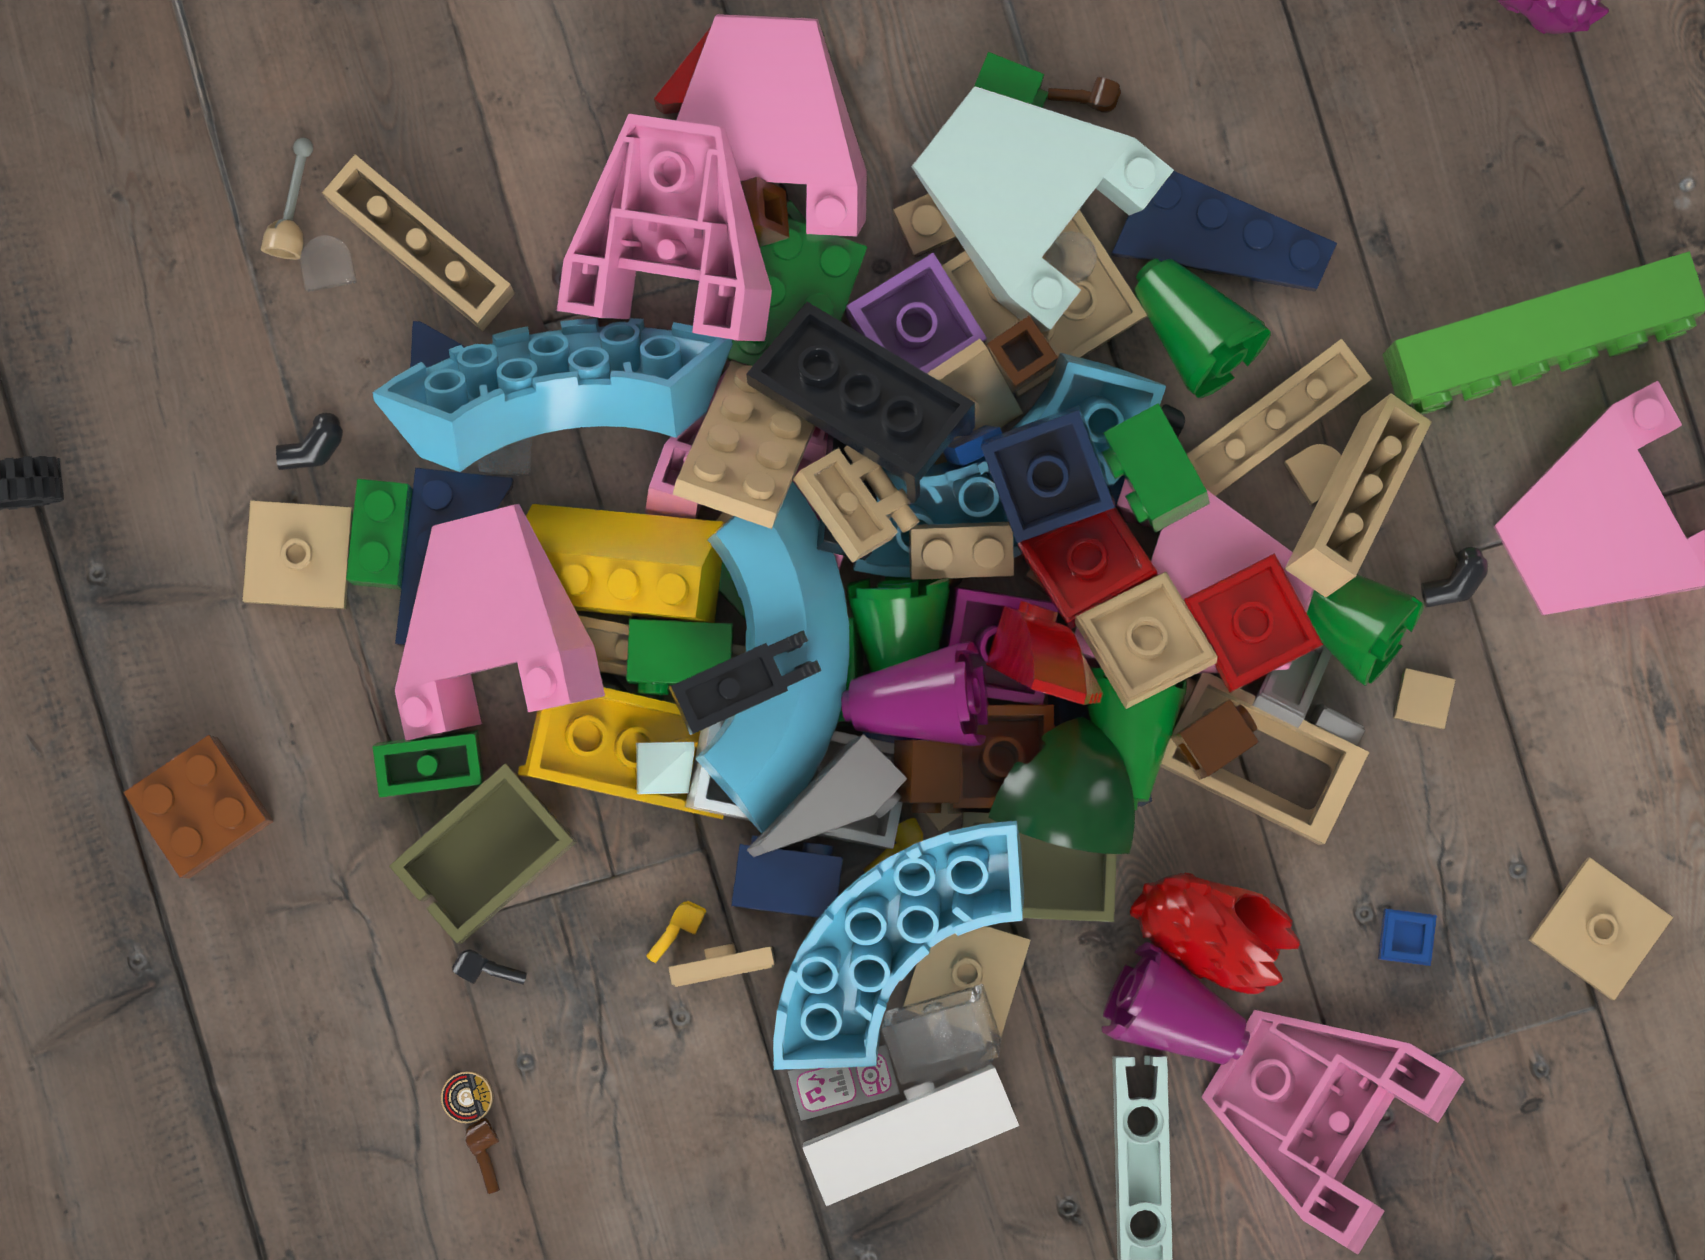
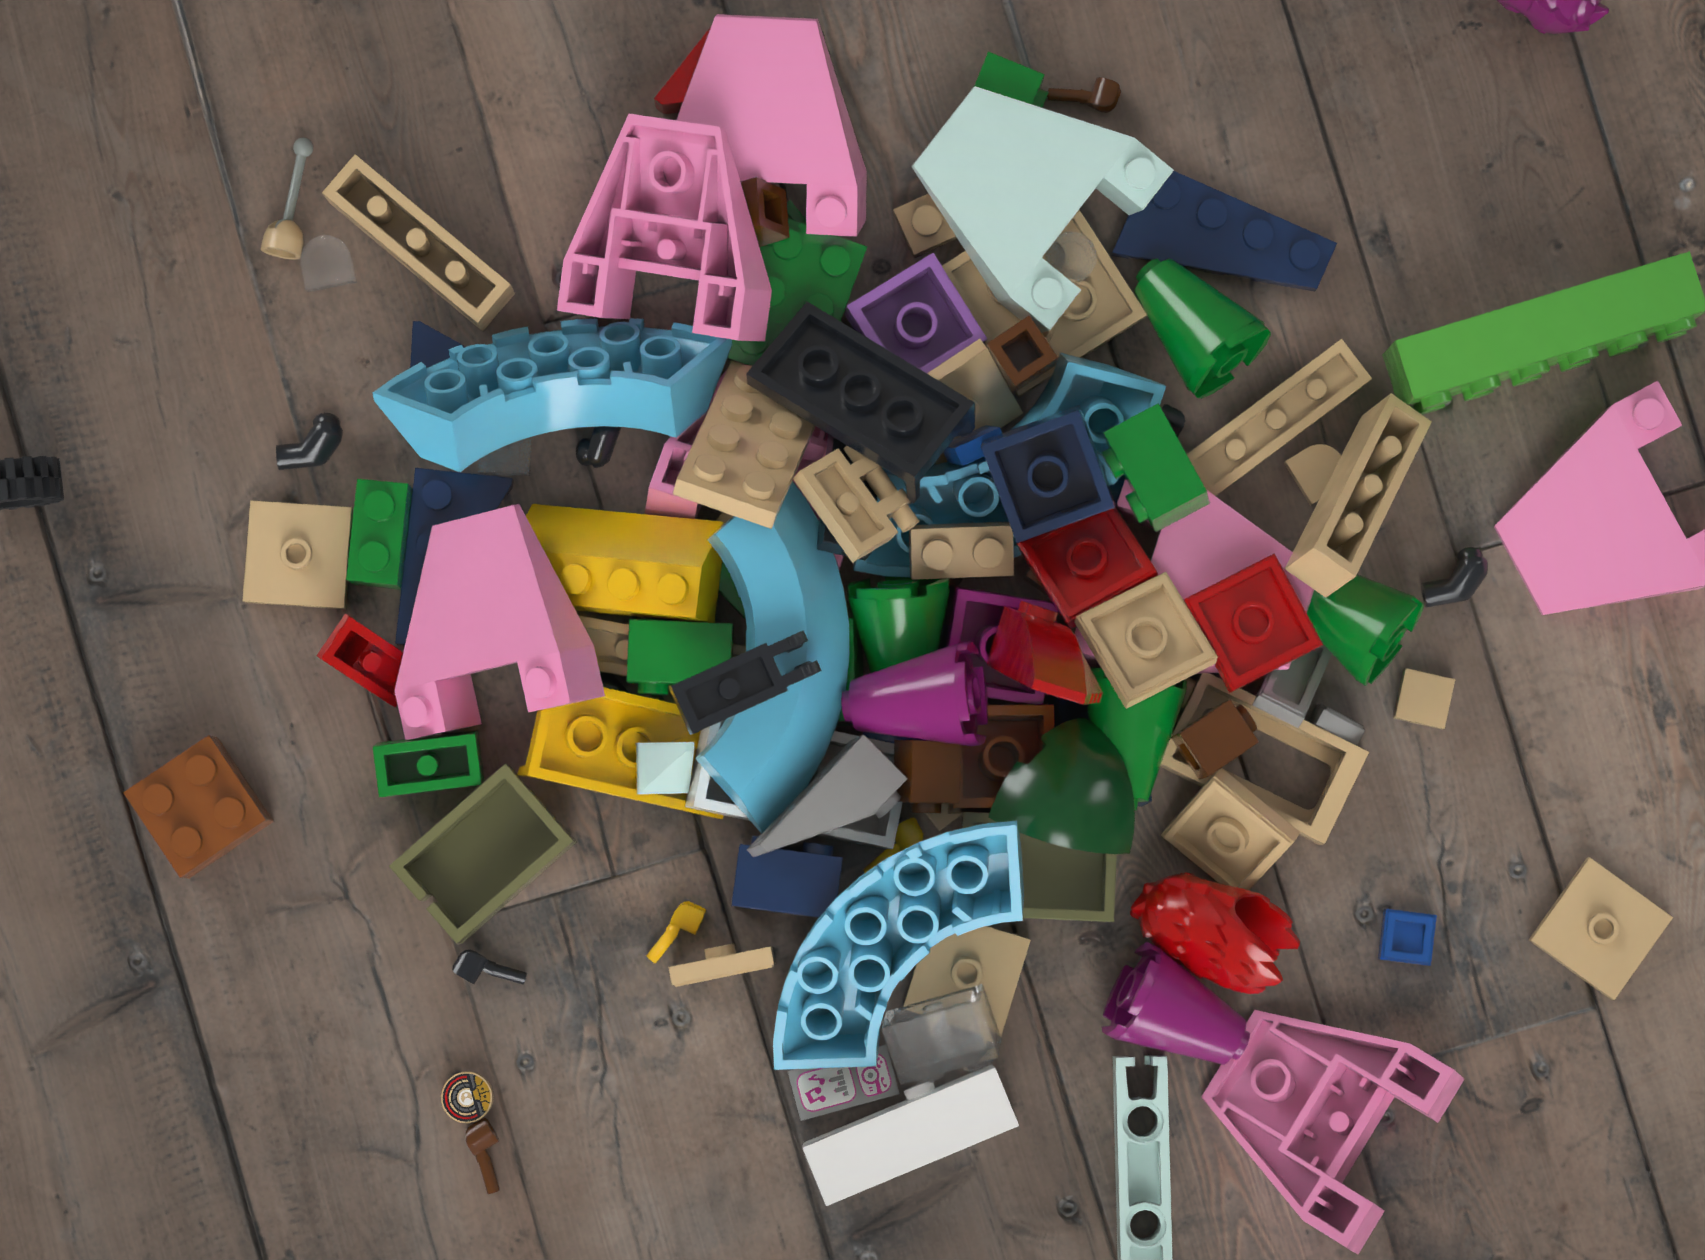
(363, 658): none -> red slope
(599, 448): none -> black arm
(1230, 832): none -> tan plate

